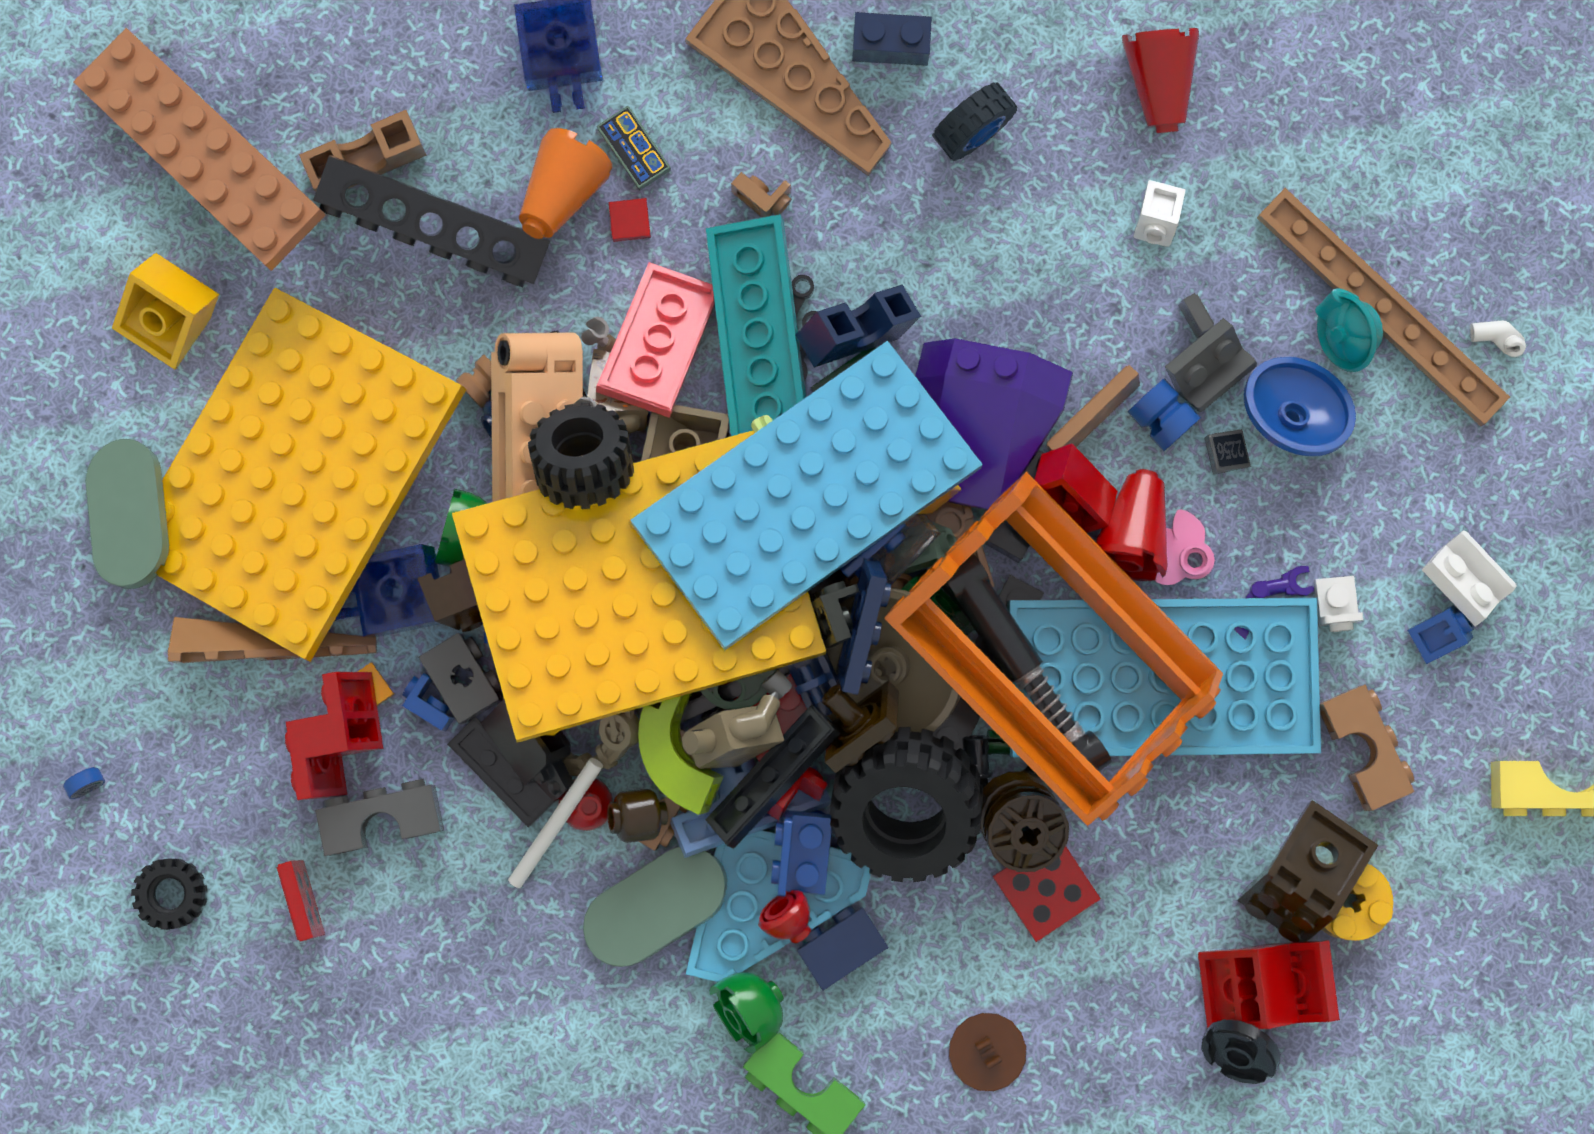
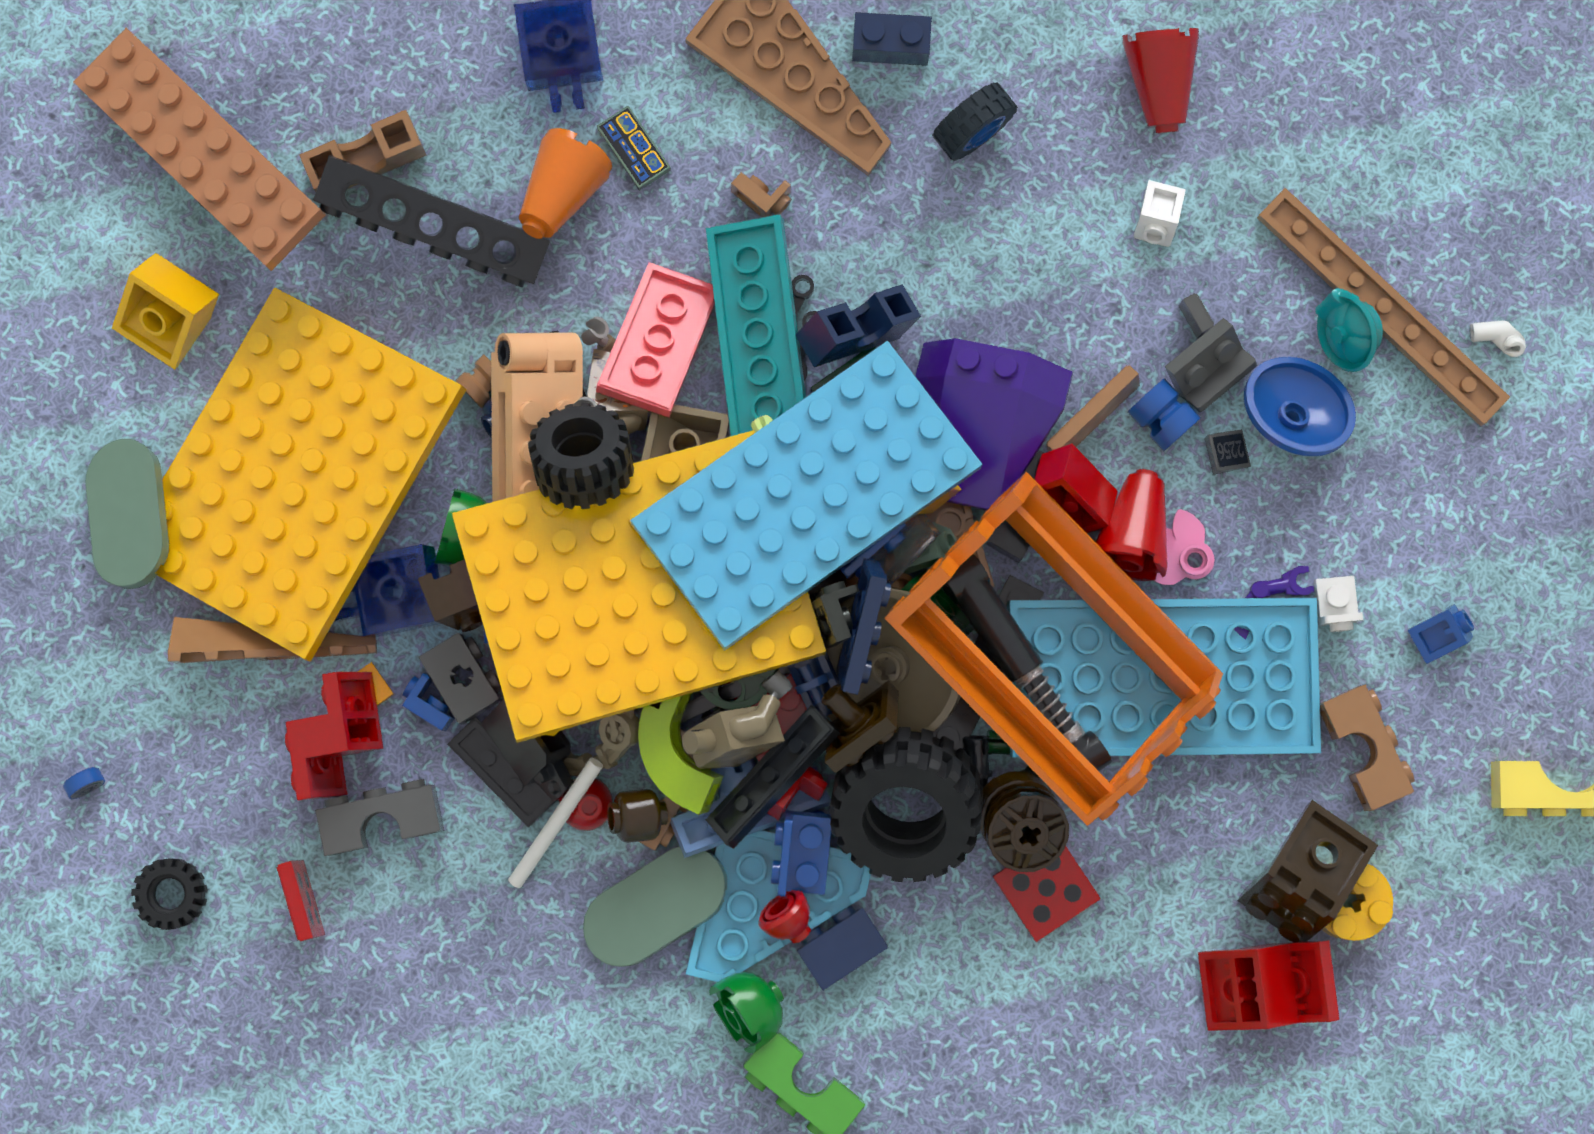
(629, 219): red tile -> none
(987, 1052): reddish brown piece -> none
(1241, 1051): black tile -> none
(1469, 577): white bracket -> none

